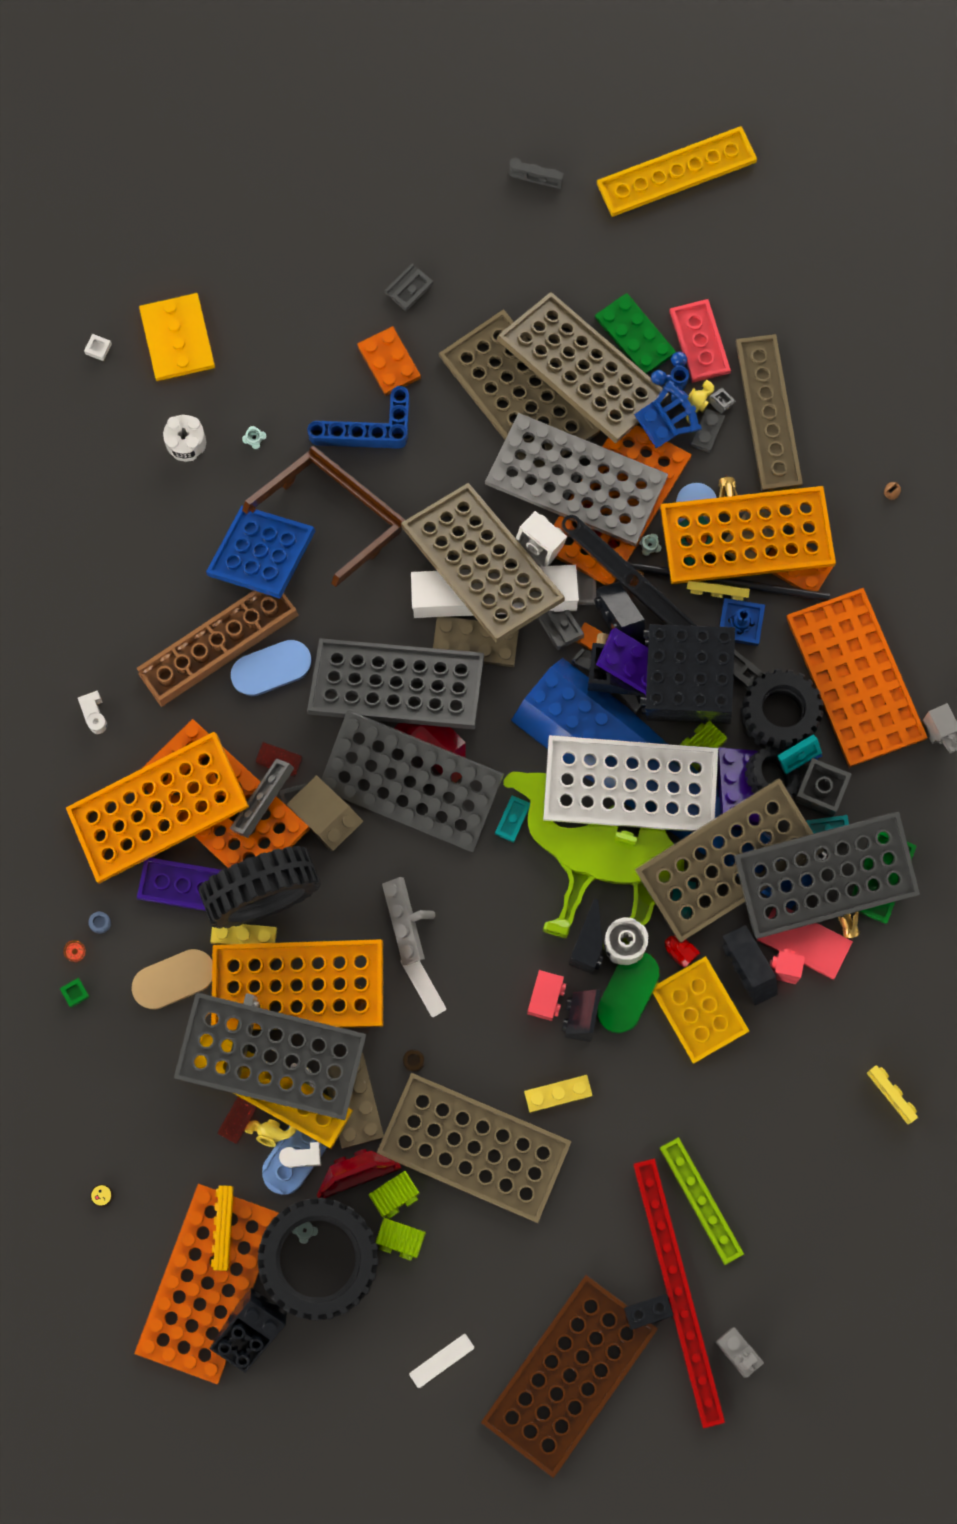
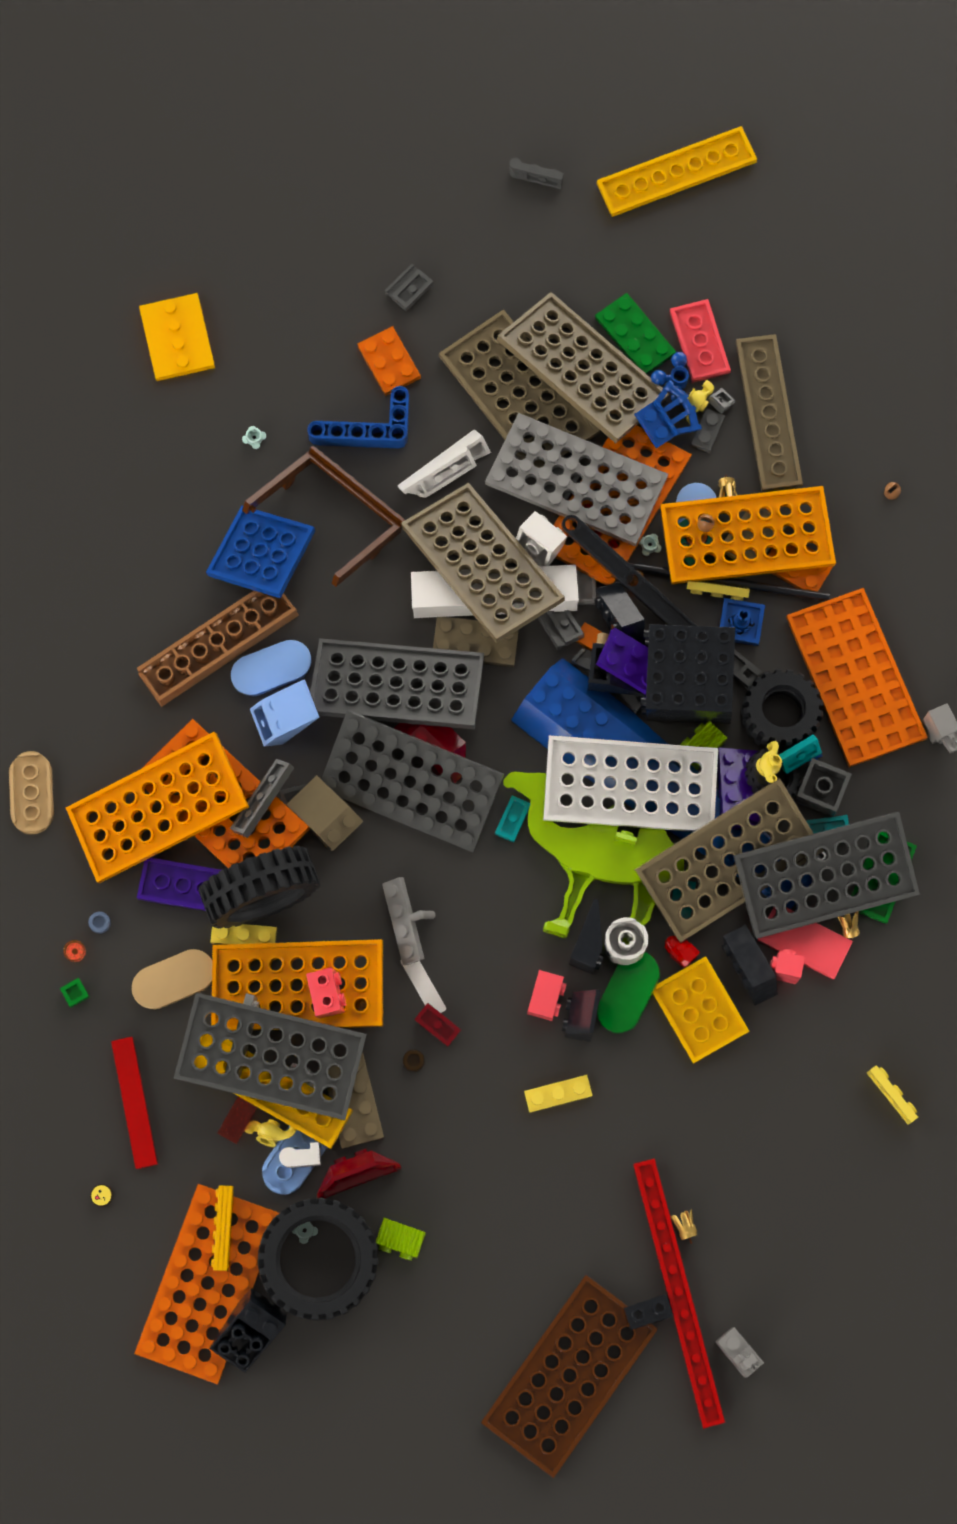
(31, 792): none -> tan tile
(91, 712): white leg -> none
(97, 347): white plate -> none
(134, 1103): none -> red tile
(194, 441): white brick -> none
(269, 753): clear red plate -> none
(284, 714): none -> light blue slope
(326, 992): none -> coral brick
(394, 1194): lime brick -> none
(437, 1024): none -> dark red plate
(441, 1360): white sticker -> none
(446, 466): none -> white wedge
(497, 1121): dark tan piece -> none
(688, 1229): none -> pearl gold piece
(701, 1201): lime tile -> none
(703, 525): none -> medium nougat hinge
(770, 762): none -> light yellow piece

